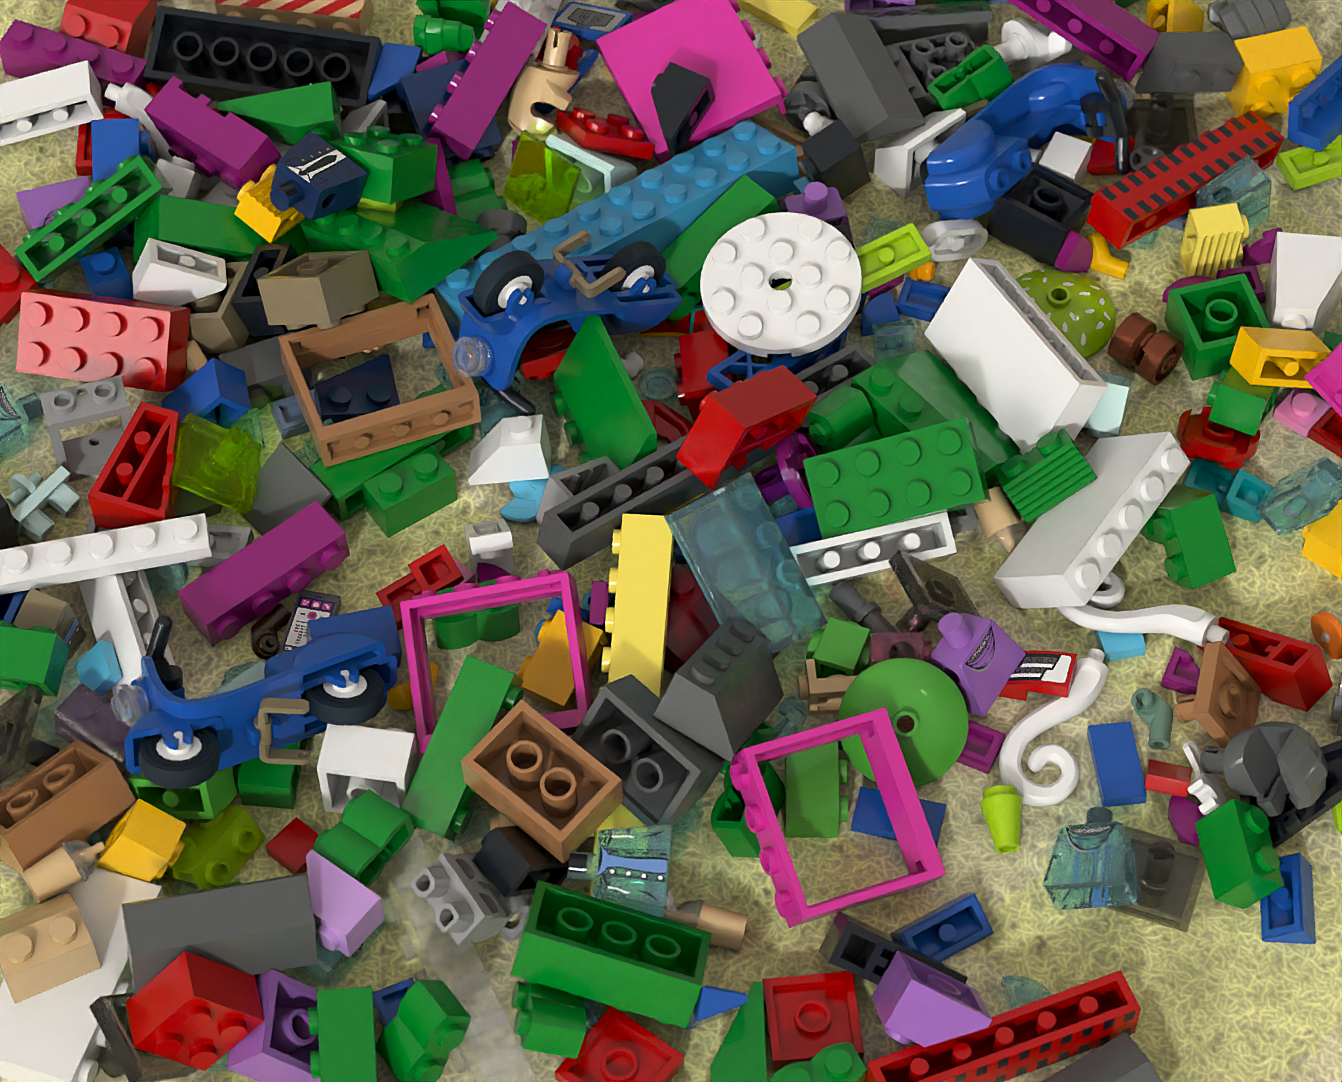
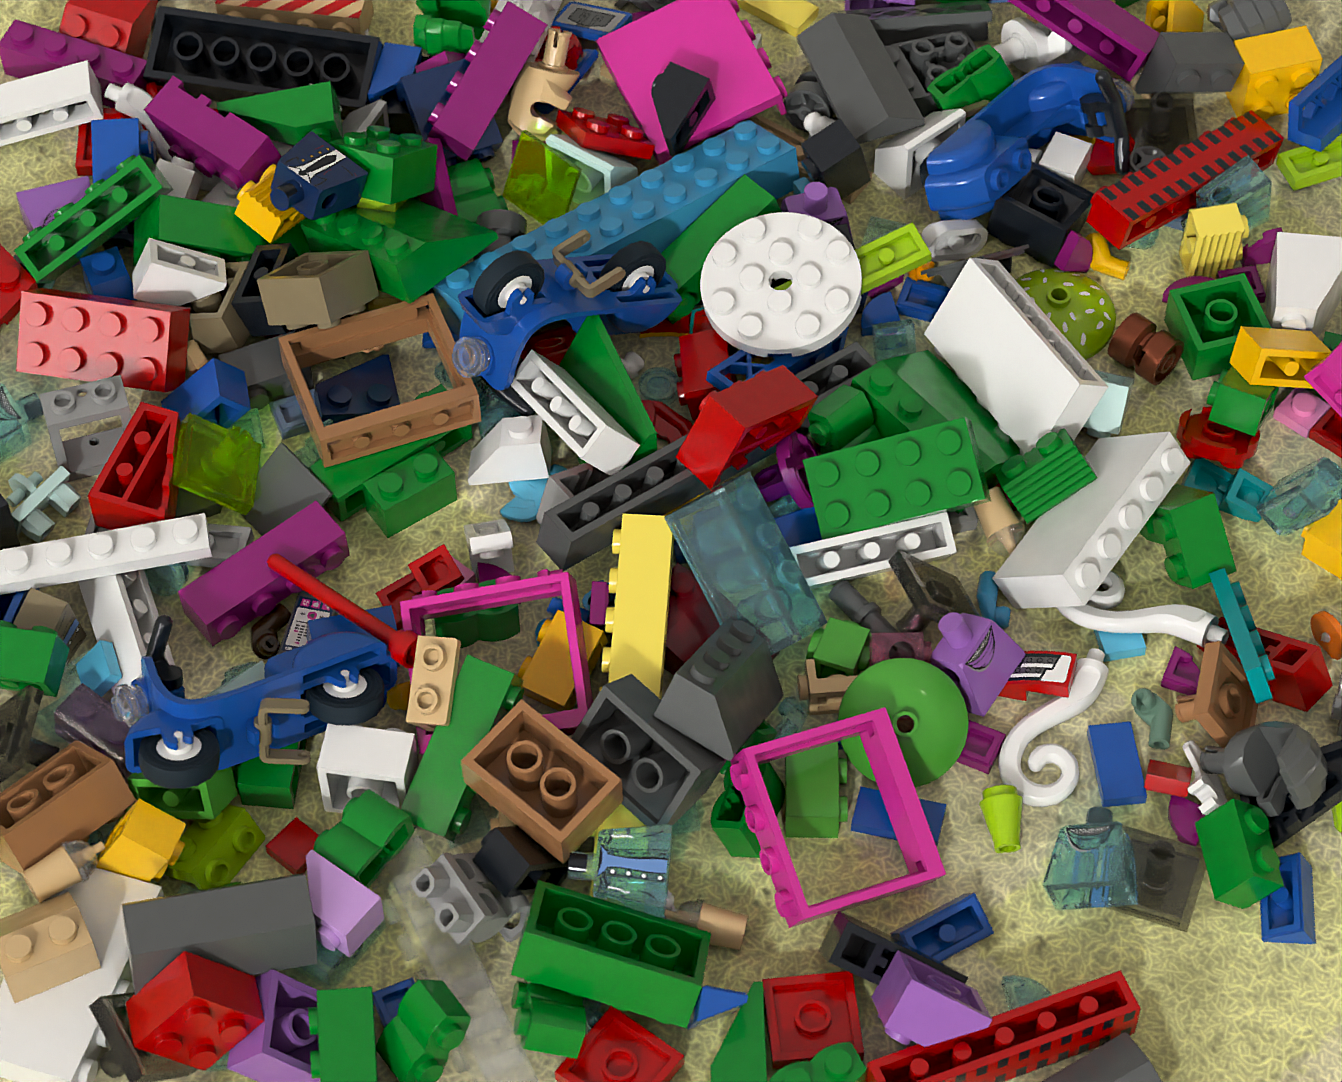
(399, 643): none -> red piece
(433, 682): none -> tan bracket
(573, 414): none -> white brick
(952, 270): none -> dark grey piece
(987, 600): none -> dark azure arm
(1247, 643): none -> teal plate

